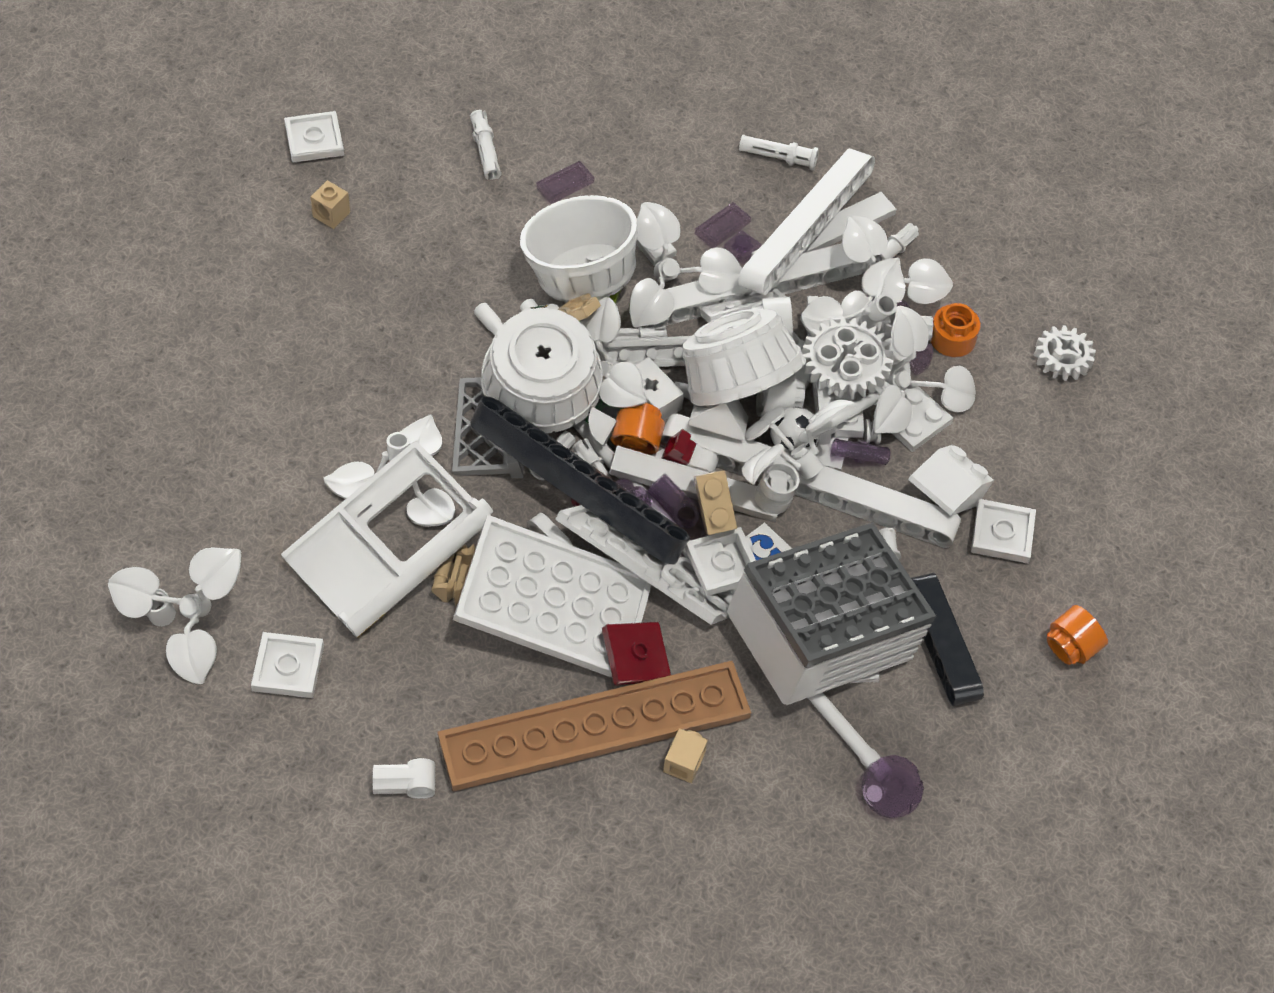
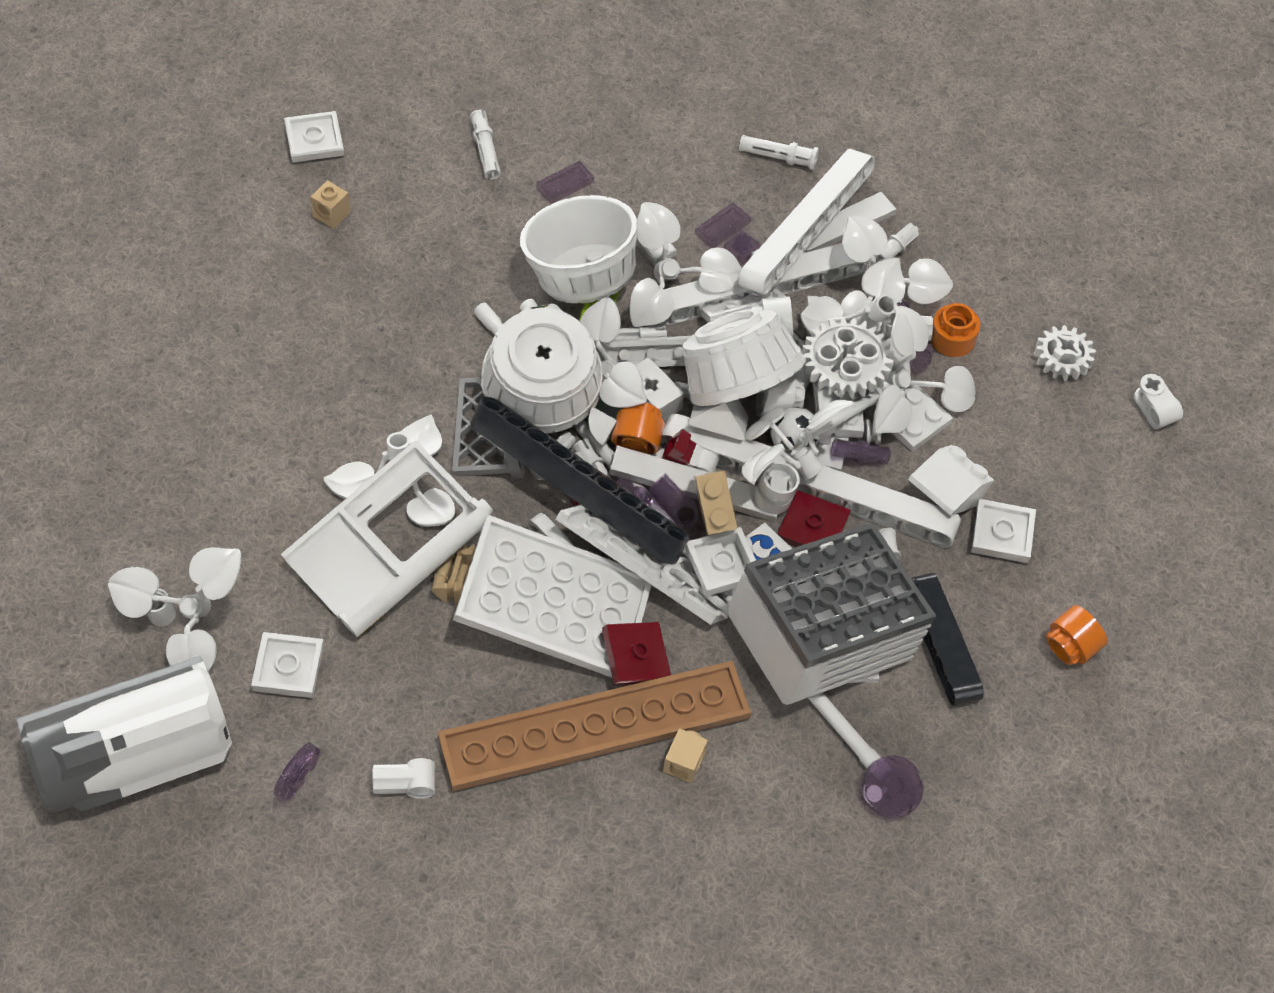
(125, 737): none -> piece
(294, 773): none -> clear purple tile
(581, 306): tan tile -> none
(812, 520): none -> dark red plate
(1157, 405): none -> white piece

